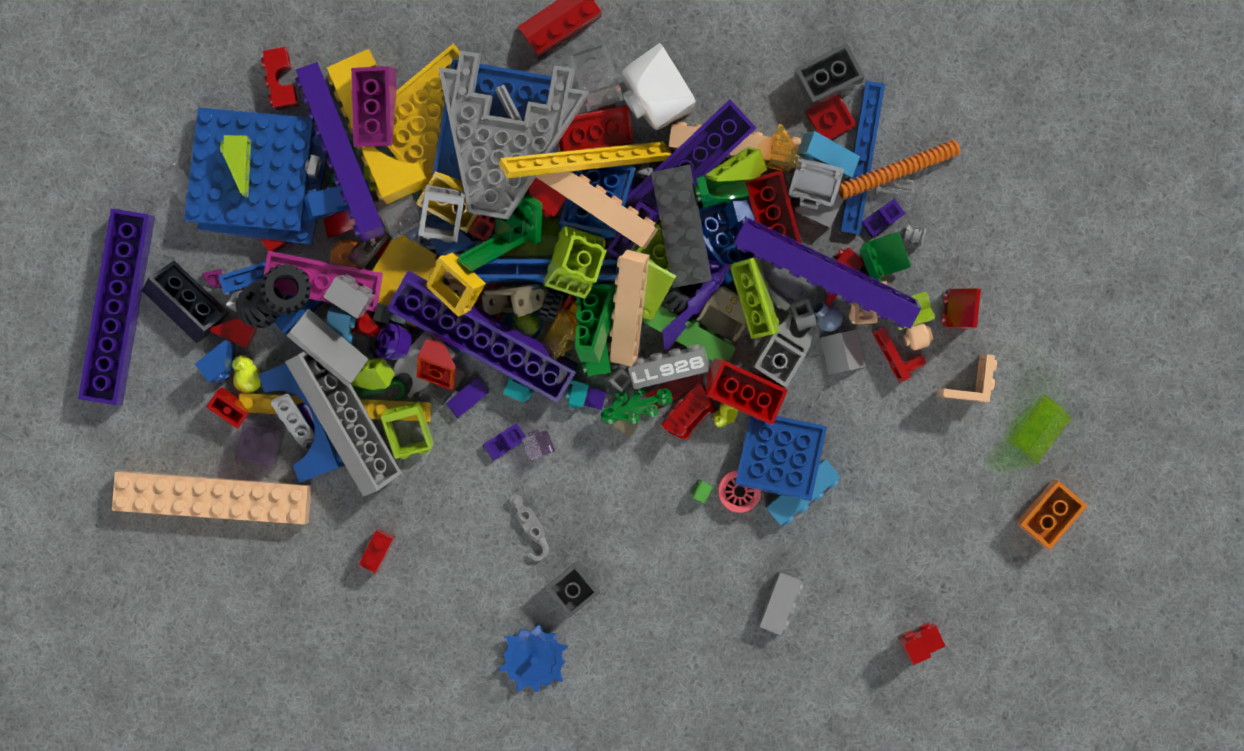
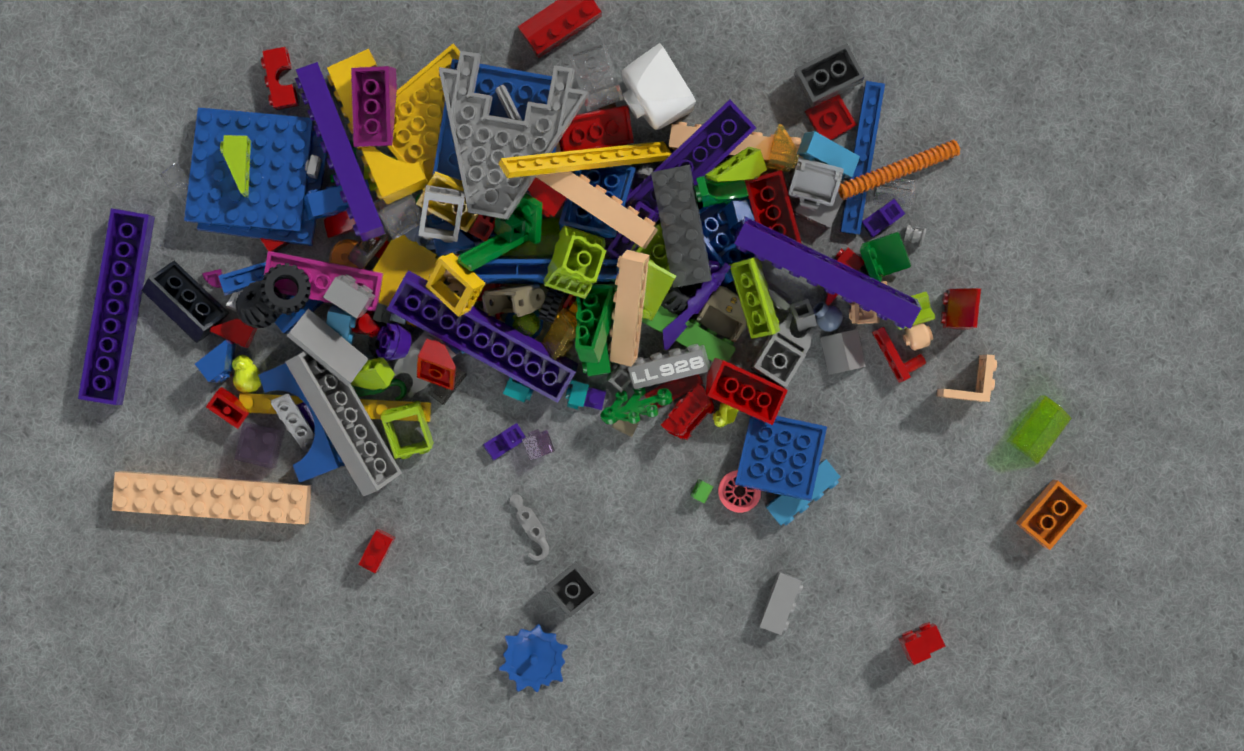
(467, 398): dark purple slope -> none

